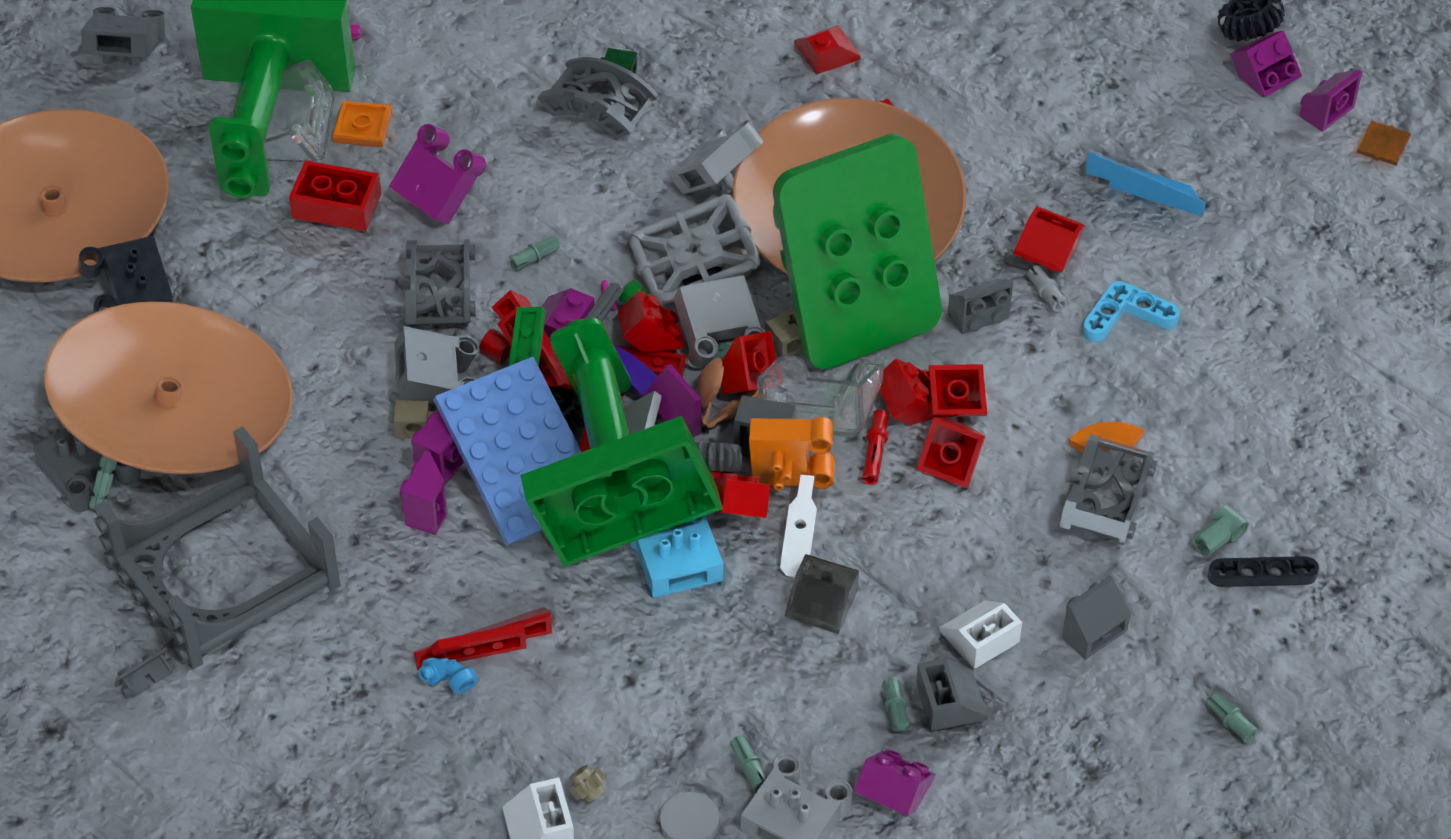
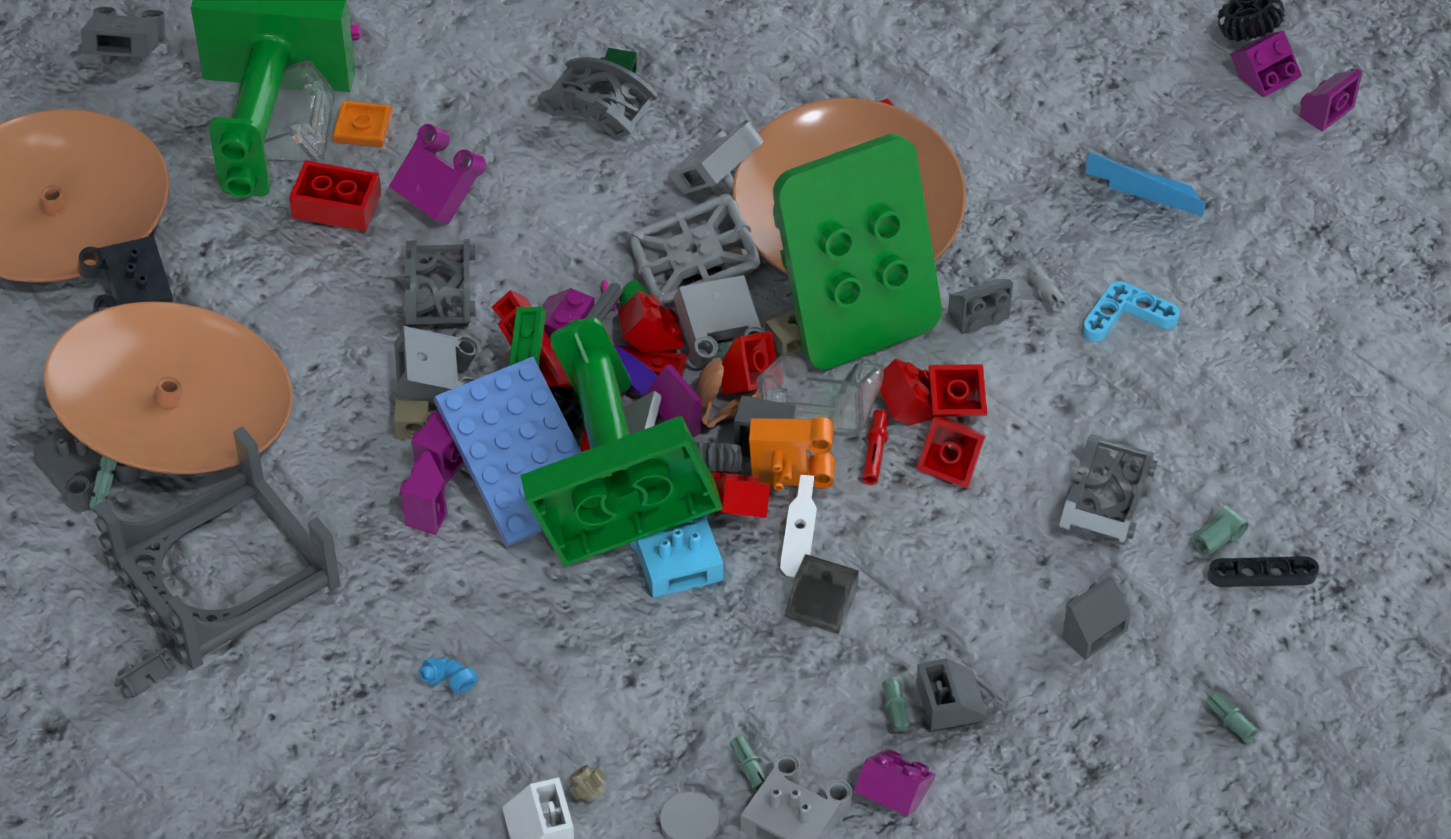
(490, 640): red wedge -> none
(495, 346): red brick -> none
(534, 253): sand green axle -> none
(827, 49): red slope -> none
(983, 632): white slope -> none
(1049, 239): red slope -> none
(1114, 431): orange tile -> none
(1384, 143): clear orange piece -> none

